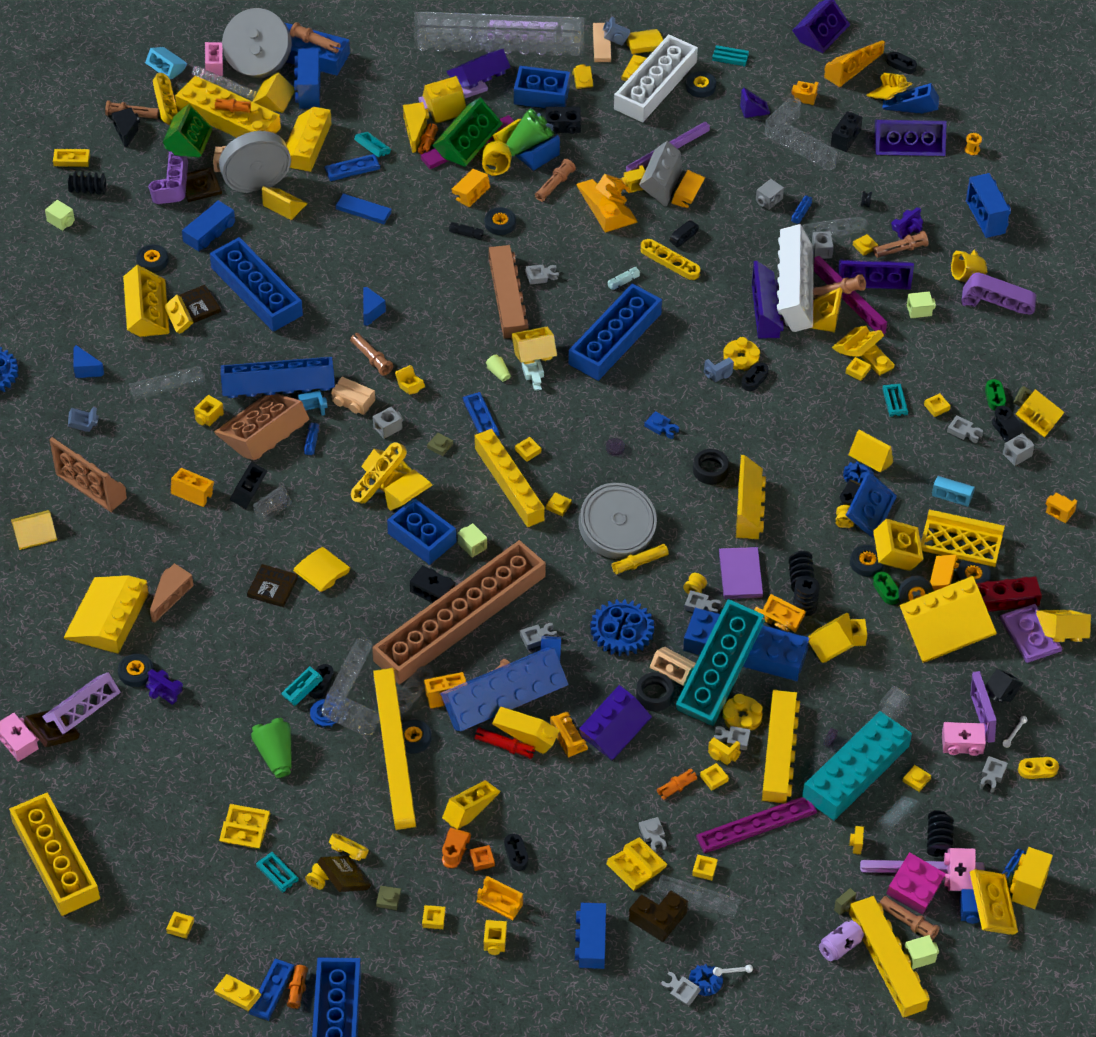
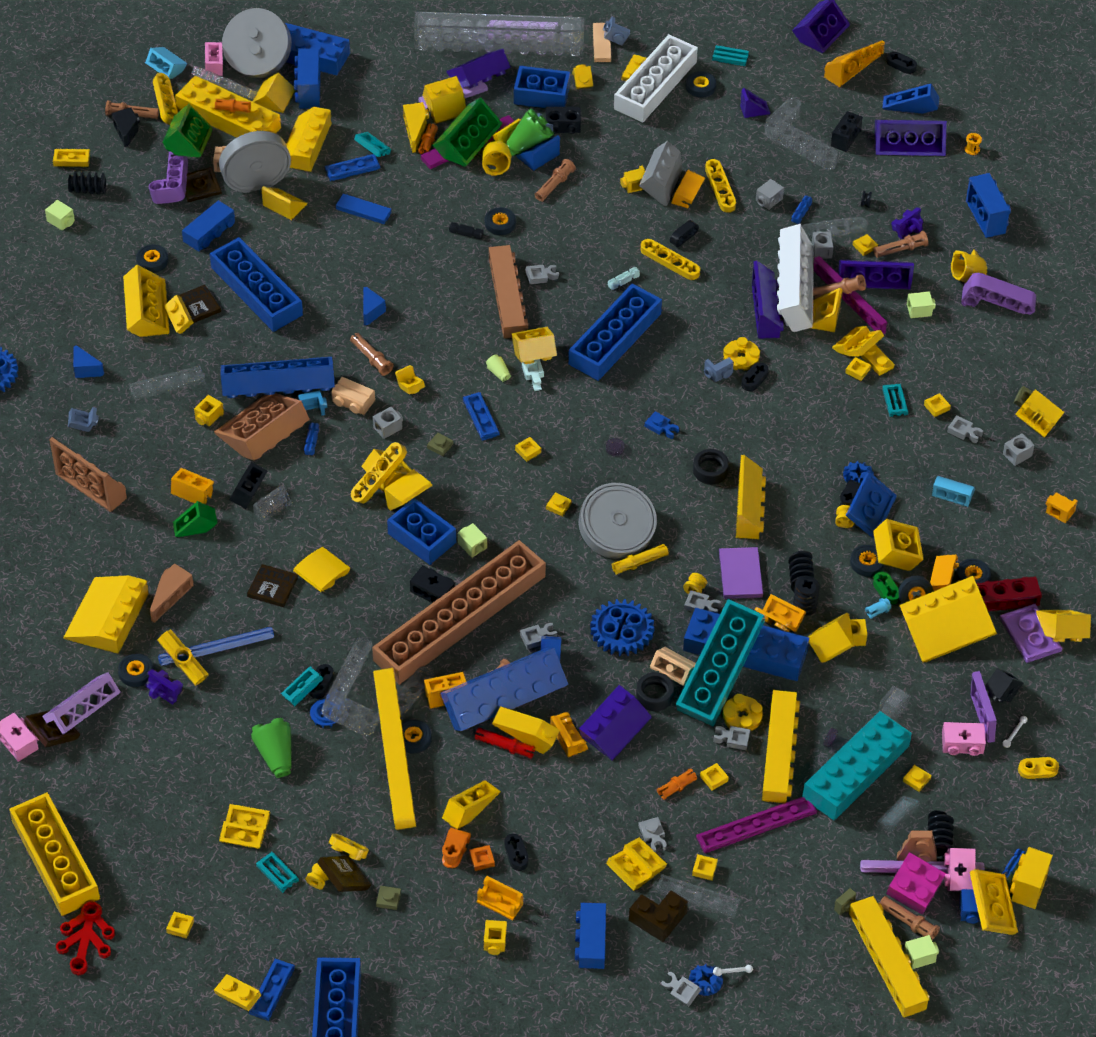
(34, 529): yellow slope -> none
(85, 935): none -> red plant
(191, 666): none -> yellow piece
(195, 520): none -> green slope
(221, 644): none -> blue axle
(297, 986): orange pin -> none
(307, 35): nougat pin -> none
(433, 917): yellow plate -> none
(471, 187): light orange hinge -> none
(509, 478): yellow brick -> none
(608, 212): light orange wedge -> none
(612, 188): light orange hinge -> none
(644, 41): yellow slope -> none
(677, 142): medium lavender axle -> none
(718, 186): none -> yellow beam
(722, 752): yellow bracket -> none
(805, 92): light orange brick -> none
(833, 945): lavender piece -> none
(856, 840): yellow plate -> none
(871, 451): yellow slope -> none
(878, 608): none -> medium azure pin
(891, 85): yellow hinge -> none
(919, 844): none -> nougat wing
(964, 528): yellow fence -> none
(991, 395): green beam -> none
(993, 772): light grey plate -> none
(1007, 423): black piece -> none

